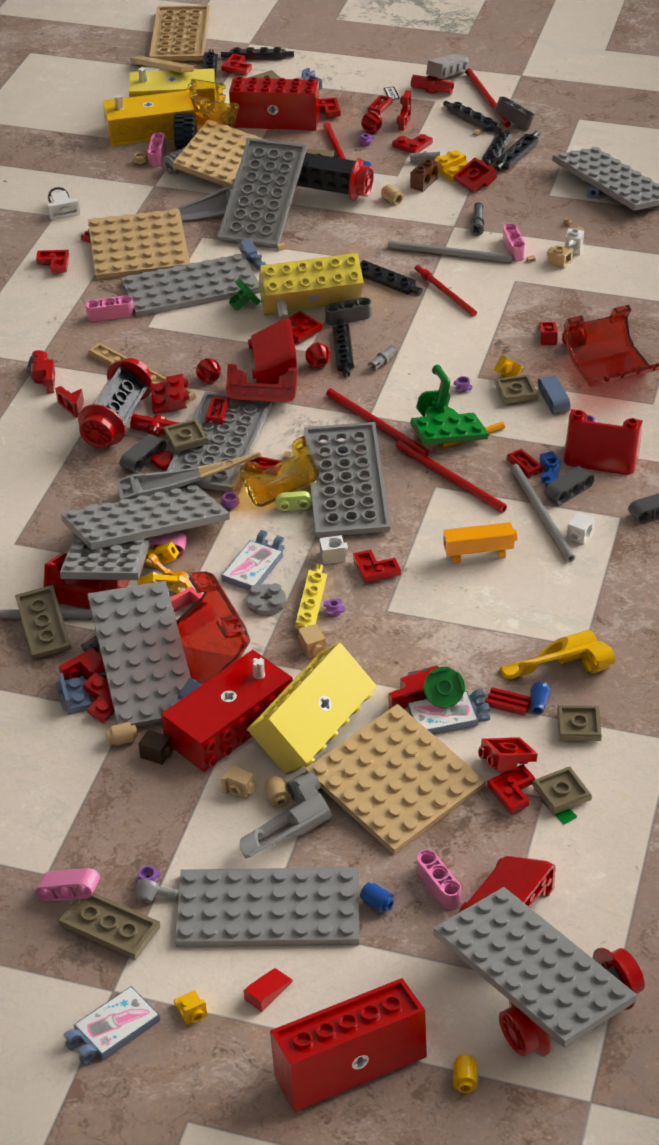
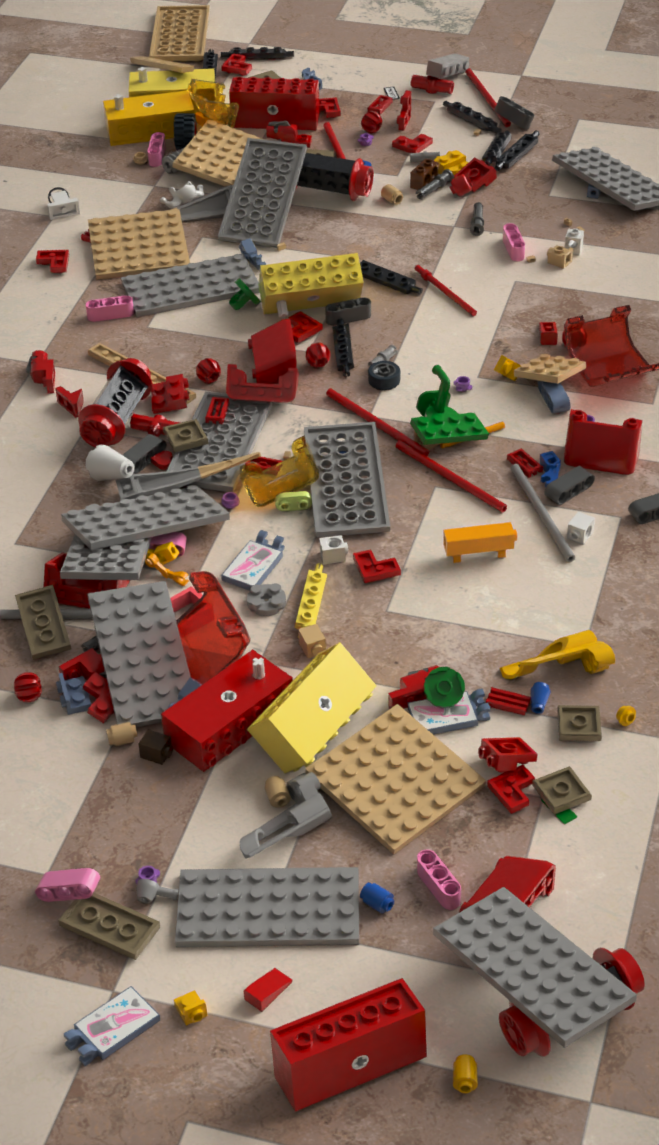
(27, 687): none -> red piece
(108, 464): none -> white cone
(173, 582): yellow piece -> none
(183, 196): none -> white piece
(238, 782): tan brick -> none
(287, 133): none -> red plate
(334, 607): medium lavender plate -> none
(384, 375): none -> black wheel
(438, 182): none -> dark grey pin
(450, 251): light grey piece -> none
(461, 185): none -> red head
(516, 389): dark tan plate -> none
(550, 368): none -> tan plate
(626, 715): none -> yellow plate

